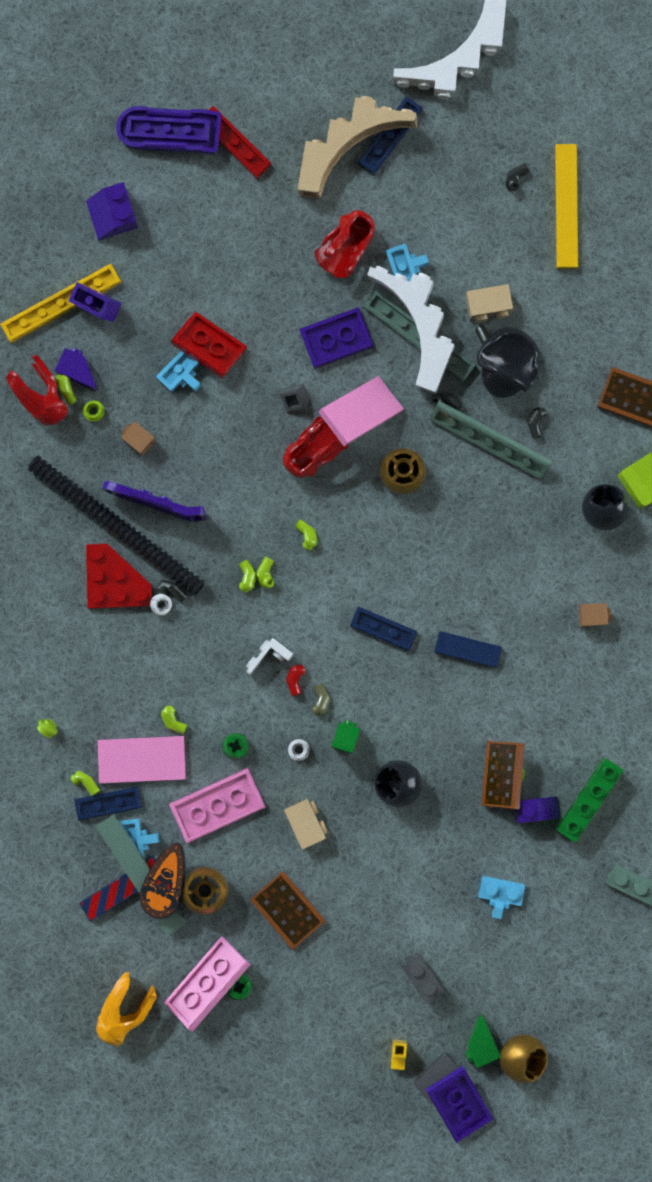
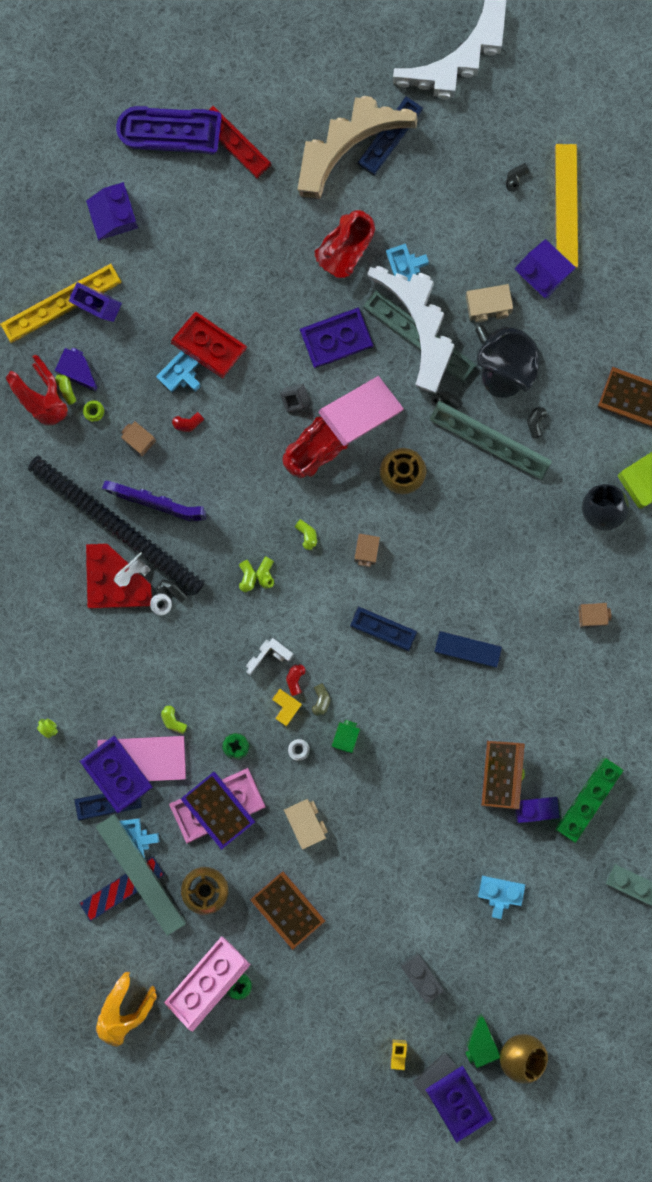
(86, 780): lime arm -> none
(116, 774): none -> dark purple tile
(137, 567): none -> white piece
(164, 883): shield -> none
(187, 425): none -> red arm
(217, 810): none -> tile
(289, 705): none -> yellow piece
(366, 550): none -> medium nougat brick
(398, 783): black wheel -> none
(545, 268): none -> dark purple slope

